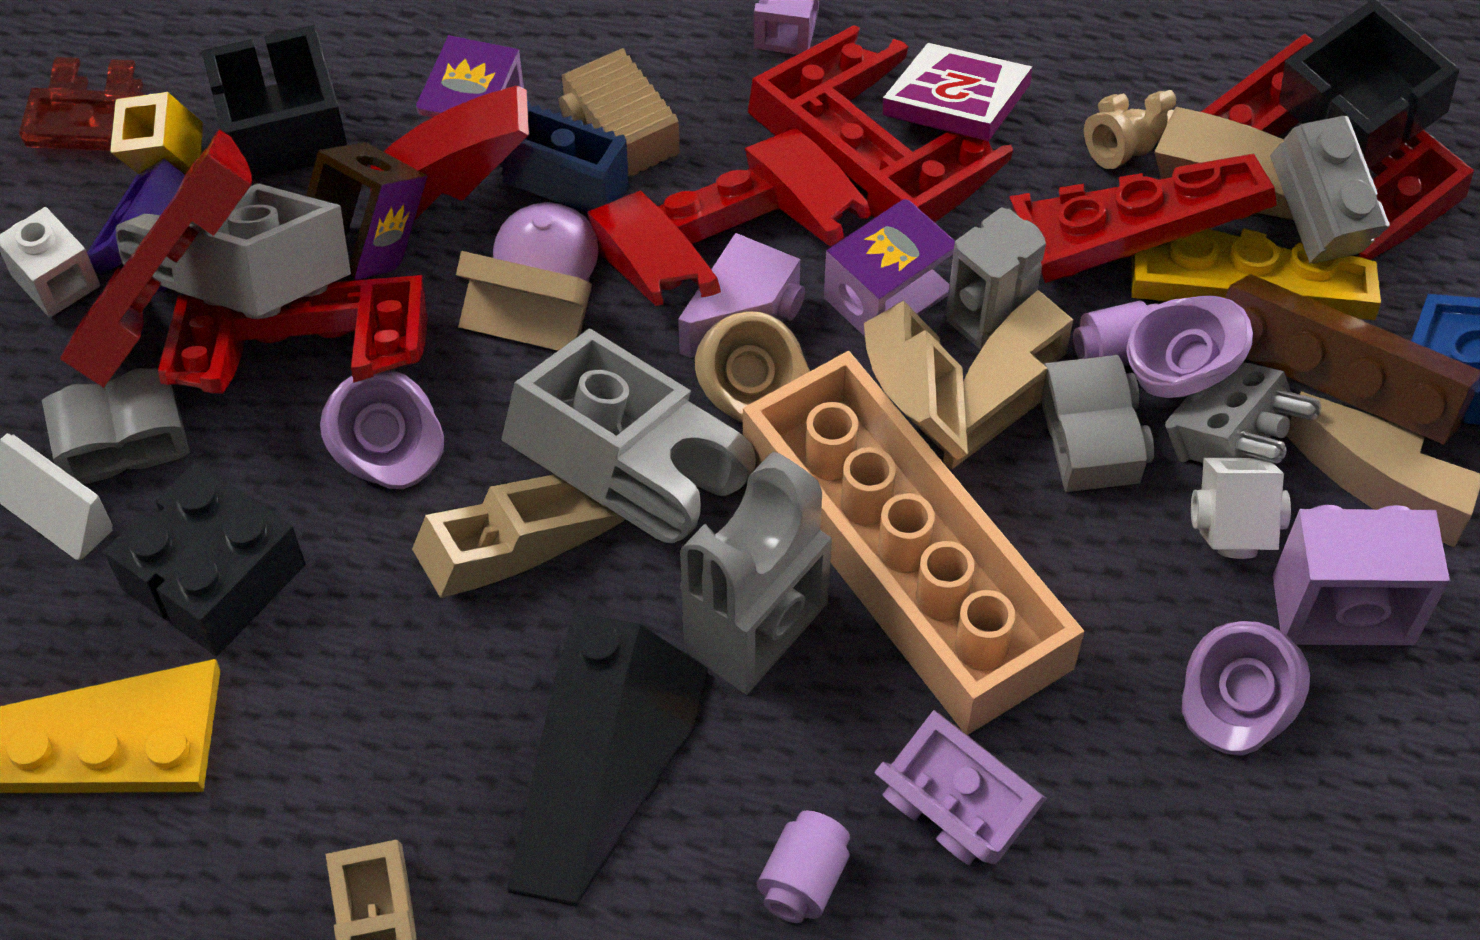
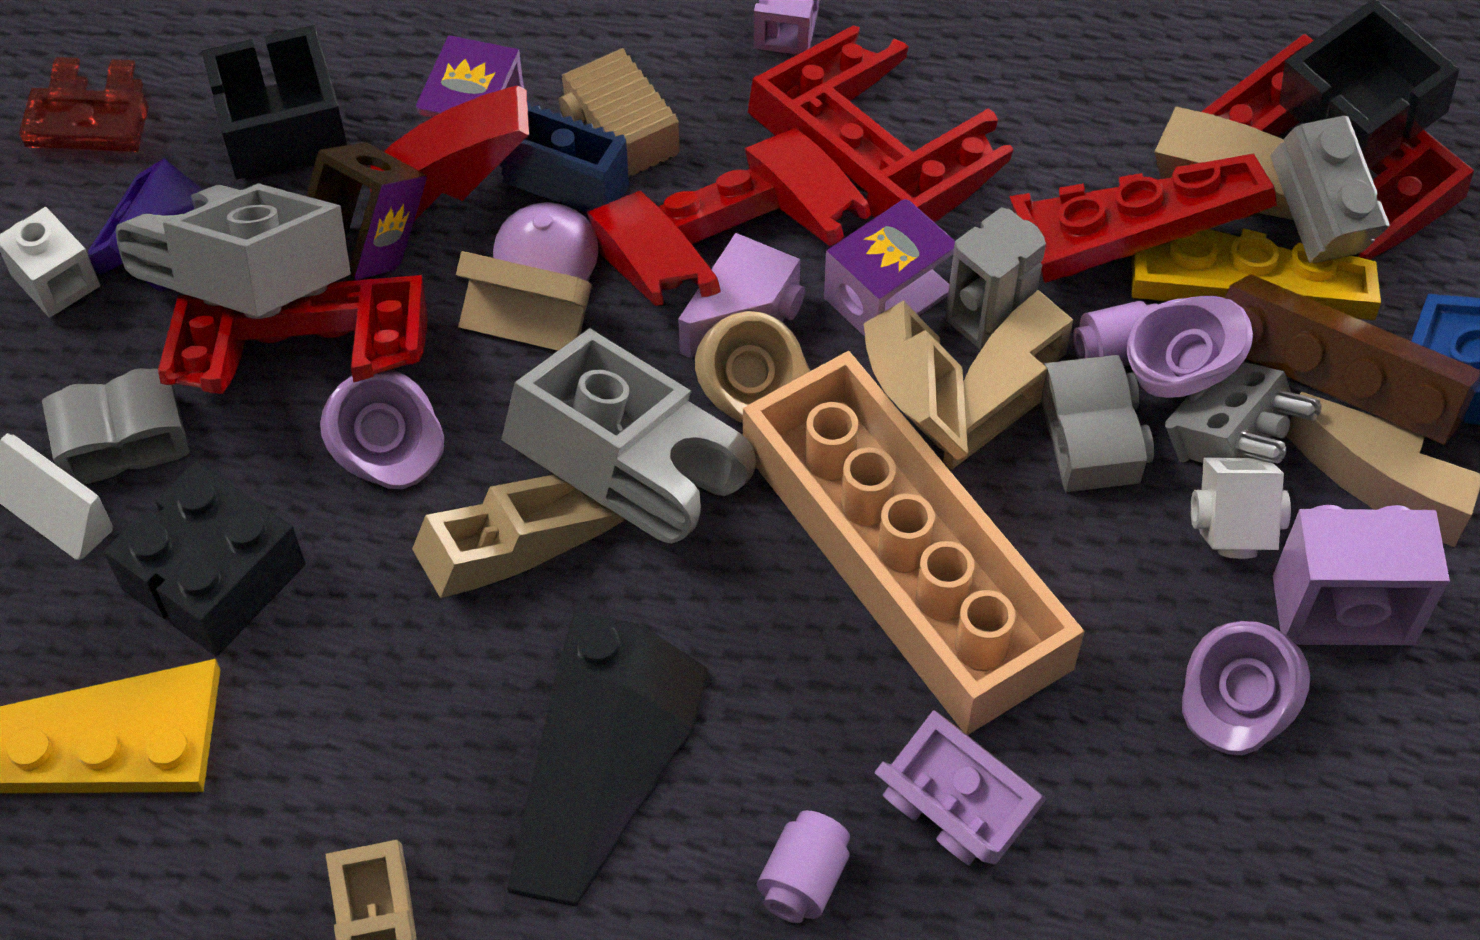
(116, 318): red wedge -> none
(154, 129): yellow brick -> none
(757, 577): light grey brick -> none
(957, 91): tile -> none
(1123, 133): tan piece -> none

